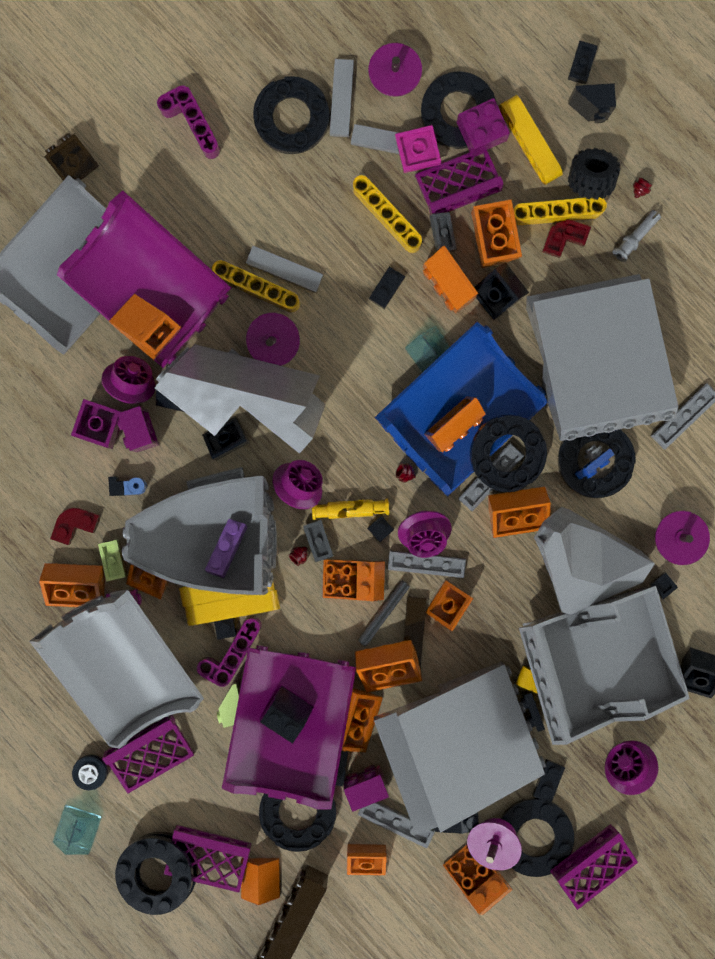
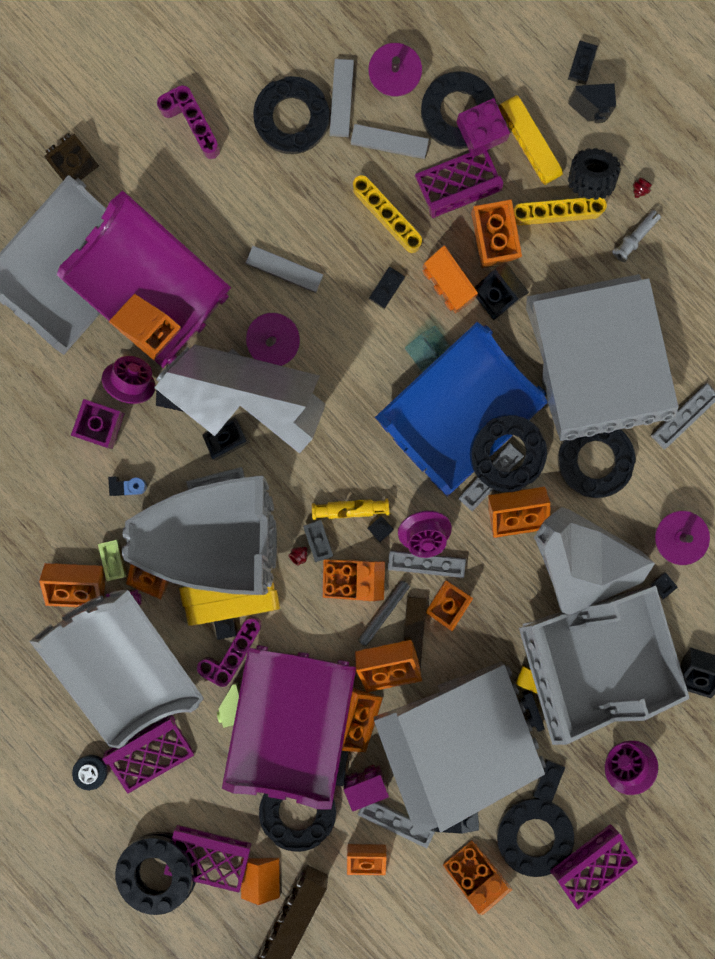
(72, 519): dark red plate -> none
(76, 831): clear light blue slope -> none
(137, 429): magenta brick -> none
(226, 548): medium lavender plate -> none
(266, 286): yellow beam -> none
(286, 714): black slope -> none
(298, 484): magenta piece -> none
(405, 473): dark red plate -> none
(418, 149): dark pink plate -> none
(443, 231): dark grey plate -> none
(455, 424): orange slope -> none
(494, 844): piece -> none
(562, 232): dark red plate -> none
(590, 468): blue plate -> none
(593, 452): light grey plate -> none

